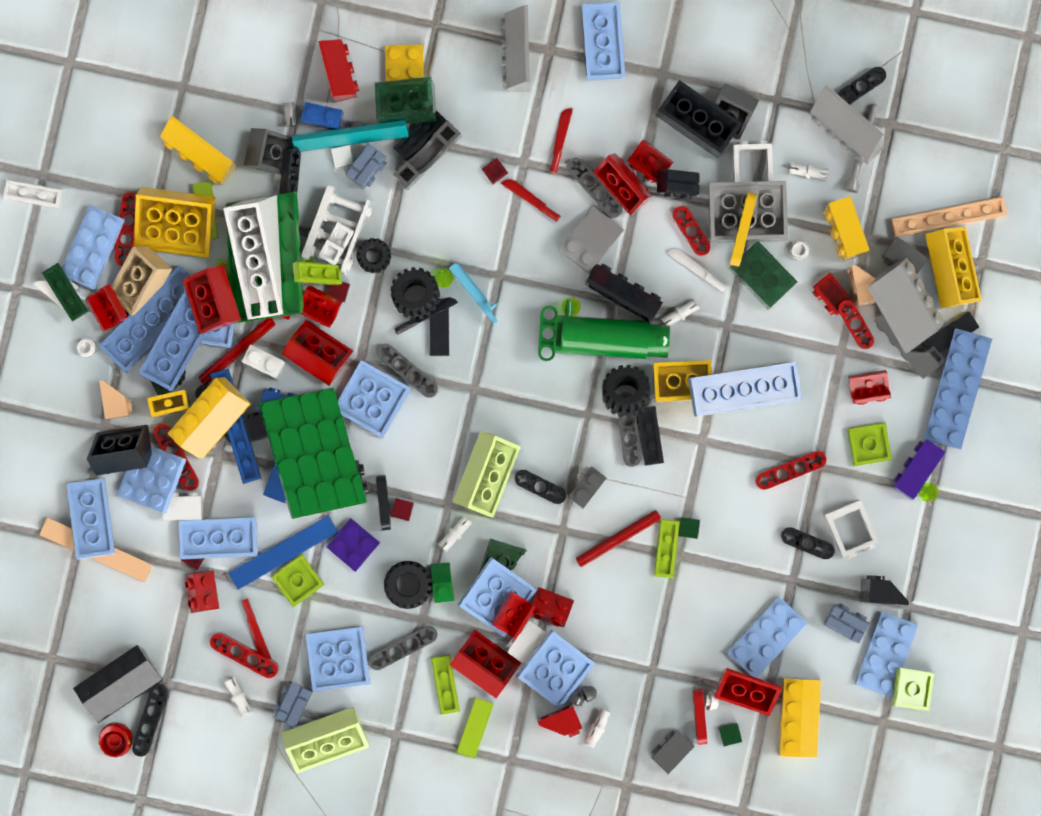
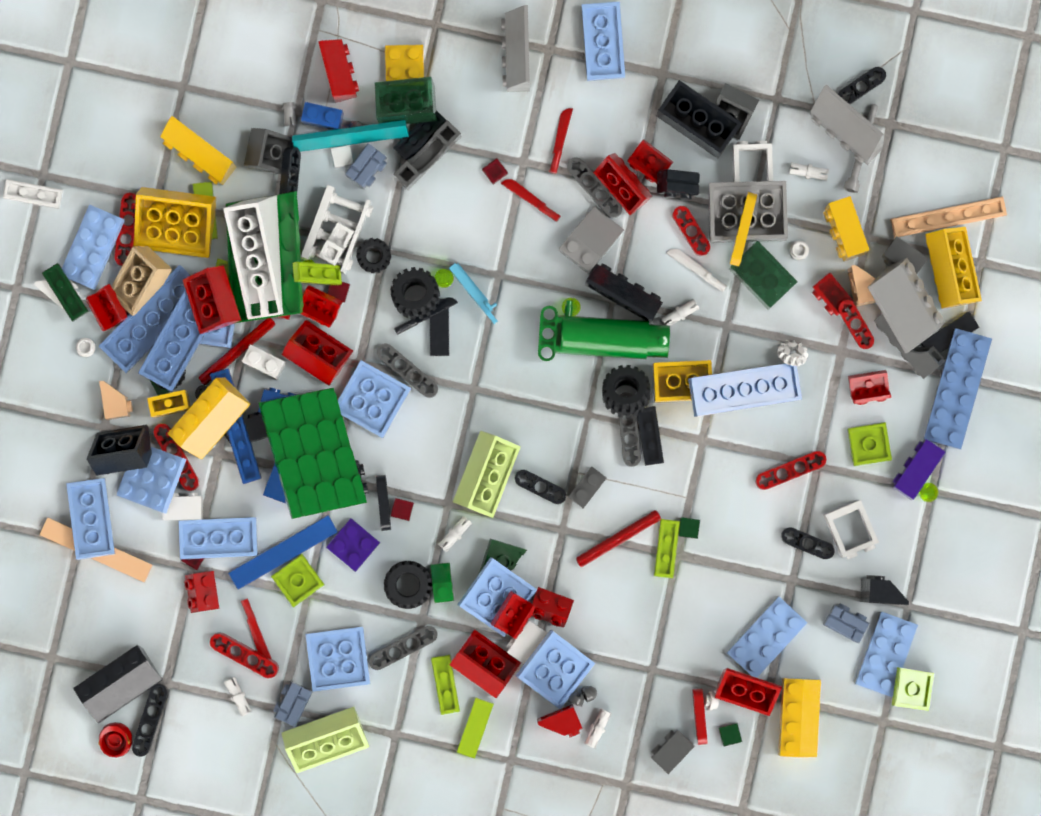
(794, 359): none -> white gear

